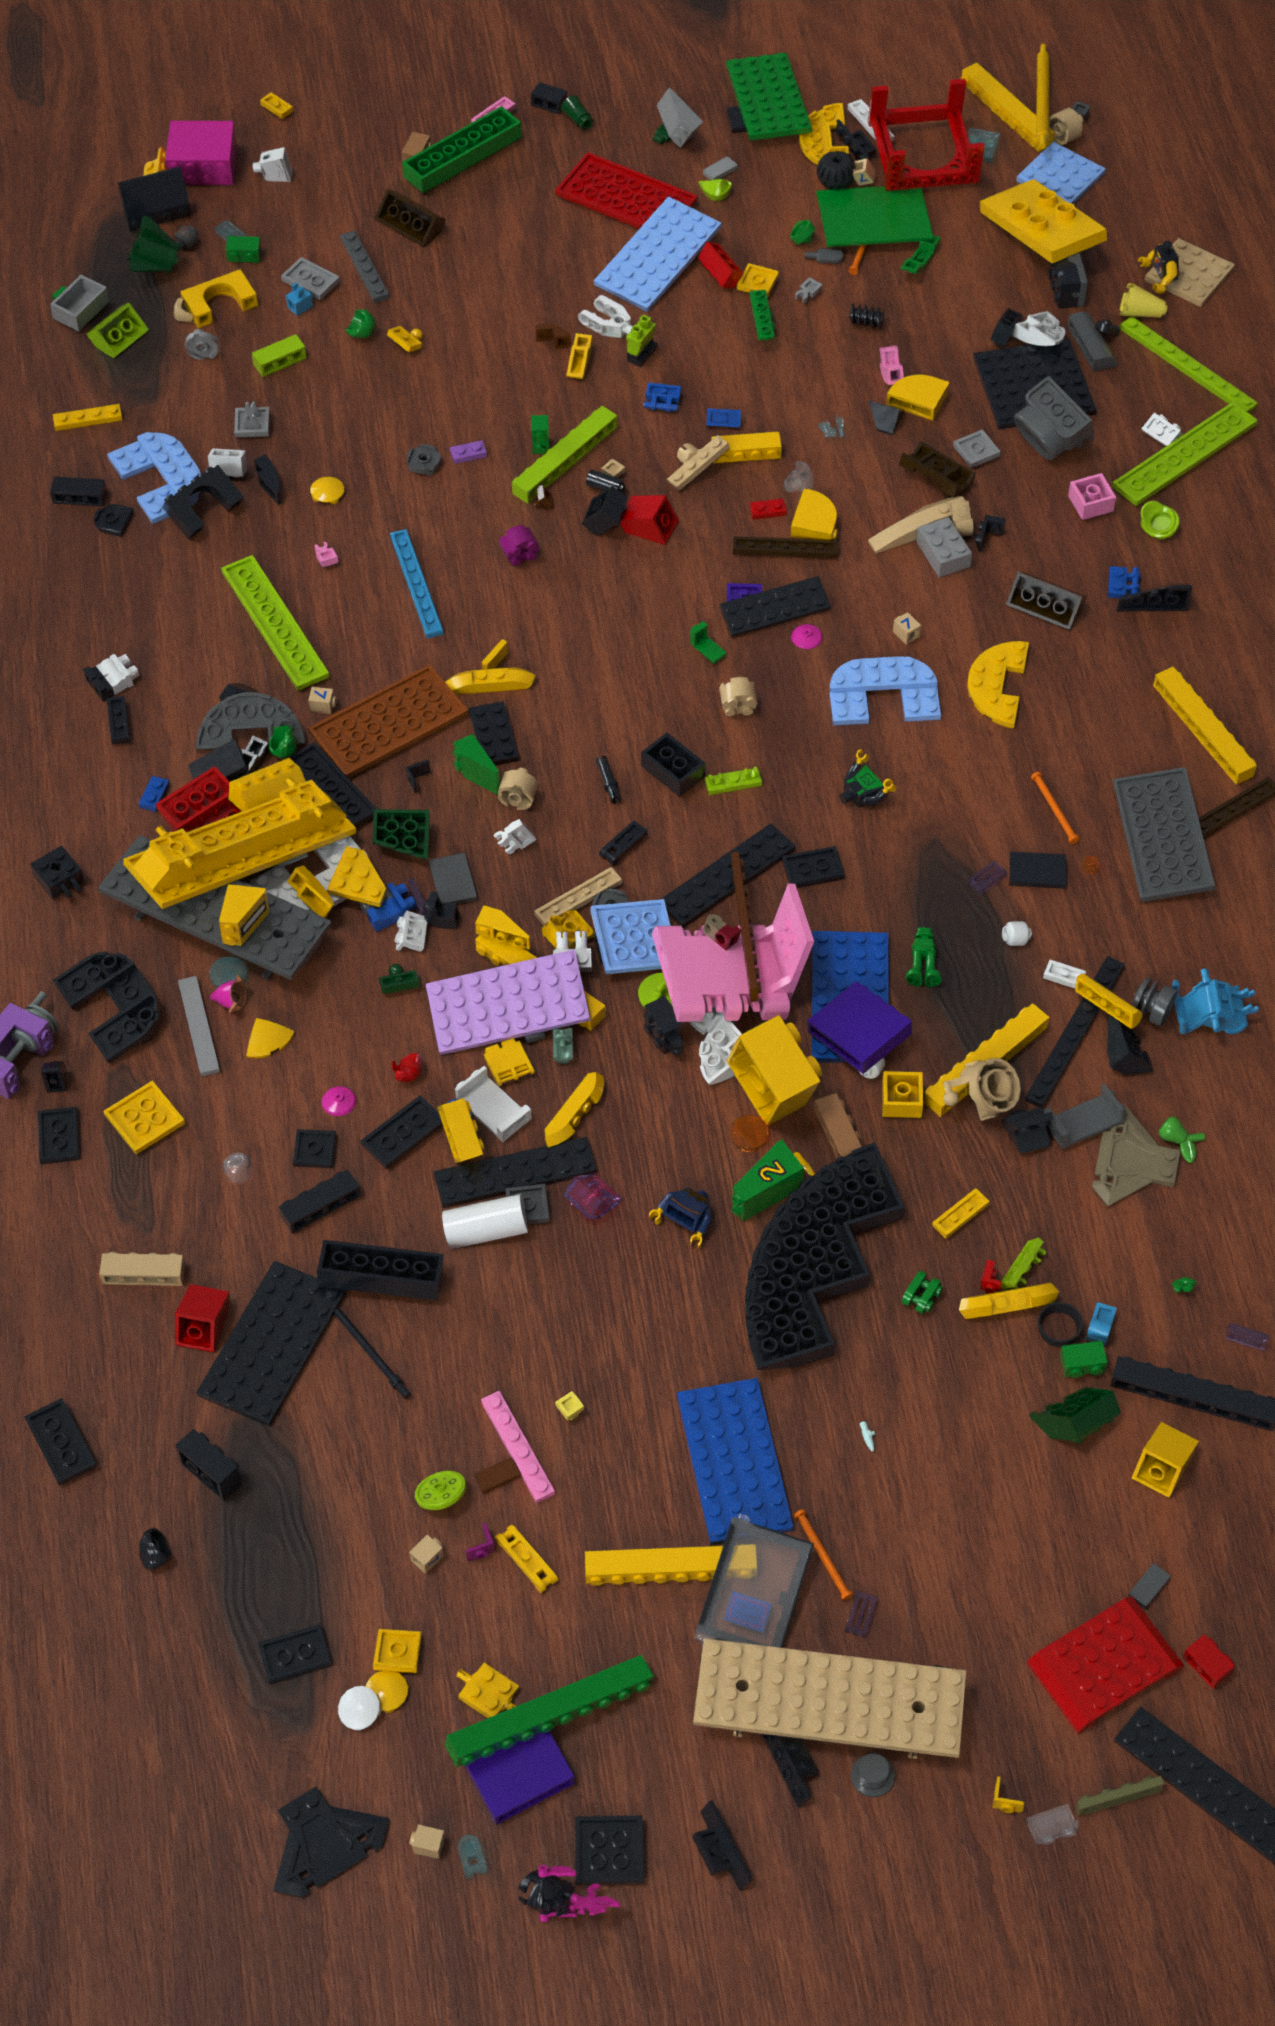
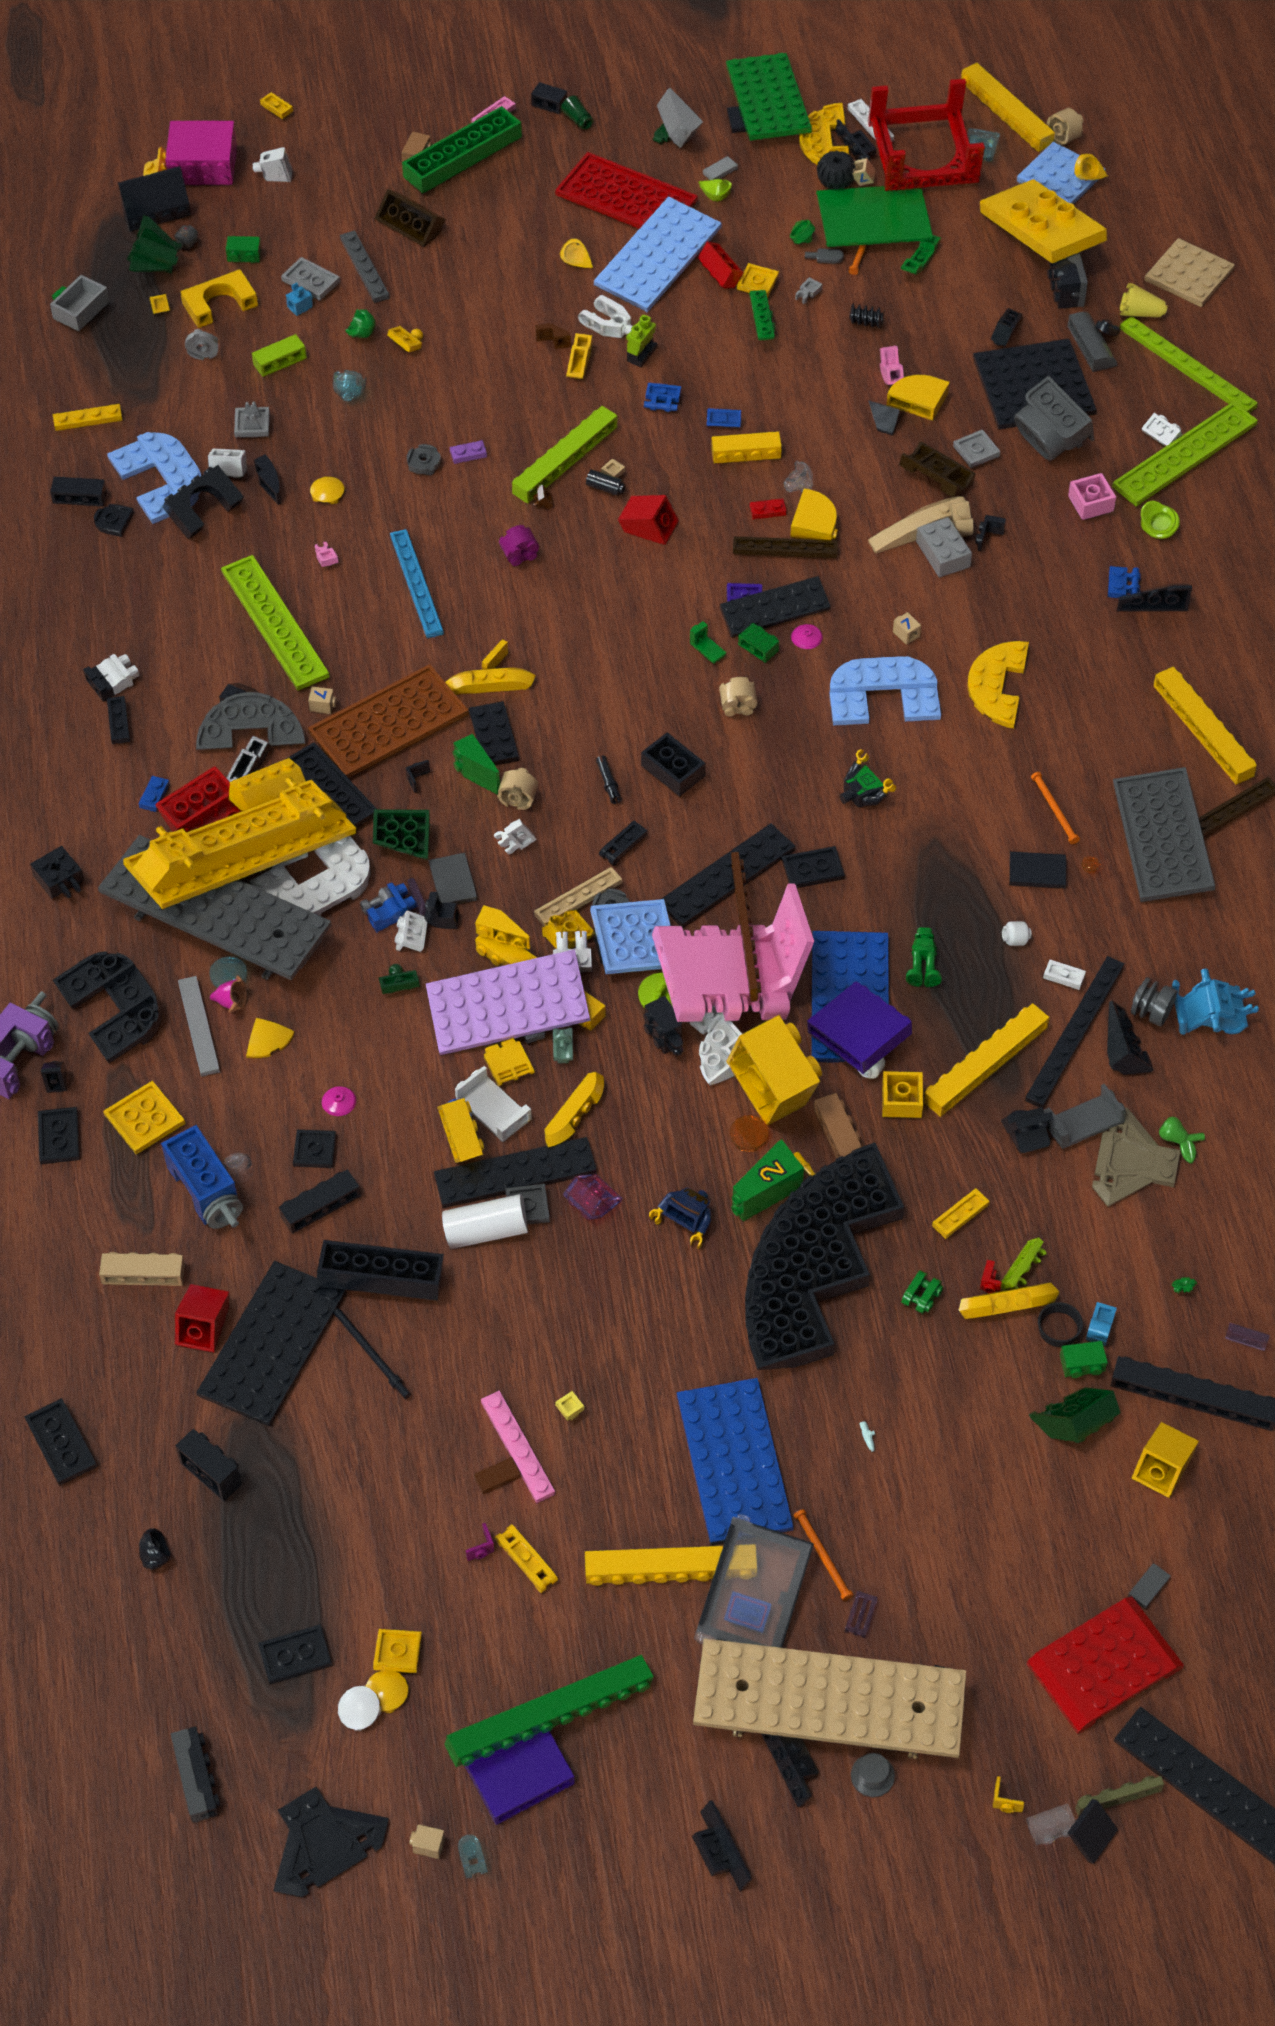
(118, 331): lime slope -> none
(159, 303): none -> yellow plate
(180, 314): tan hair -> none
(194, 1774): none -> piece
(204, 1176): none -> blue piece
(224, 232): clear light blue tile -> none
(226, 758): black tile -> none
(242, 913): yellow slope -> none
(283, 742): green hair -> none
(311, 891): yellow slope -> none
(348, 385): none -> clear light blue cylinder
(357, 879): yellow plate -> none
(402, 1132): black plate -> none
(408, 1068): red hair -> none
(427, 1553): tan brick -> none
(440, 1490): lime shield -> none
(487, 1691): yellow plate -> none
(540, 434): green brick -> none
(551, 1892): helmet -> none
(575, 254): none -> yellow piece
(605, 511): black brick -> none
(609, 1850): black plate -> none
(696, 460): tan plate -> none
(721, 932): leg -> none
(733, 781): lime plate -> none
(758, 642): none -> green brick
(825, 427): clear light blue piece -> none
(978, 886): clear purple tile -> none
(991, 1085): tan piece -> none
(1040, 330): white brick -> none
(1042, 114): yellow hose -> none
(1045, 600): dark brown slope -> none
(1081, 108): dark grey plate -> none
(1088, 168): none -> yellow piece
(1092, 1831): none -> black tile
(1108, 1001): yellow brick -> none
(1166, 264): torso -> none
(1209, 1661): red brick -> none

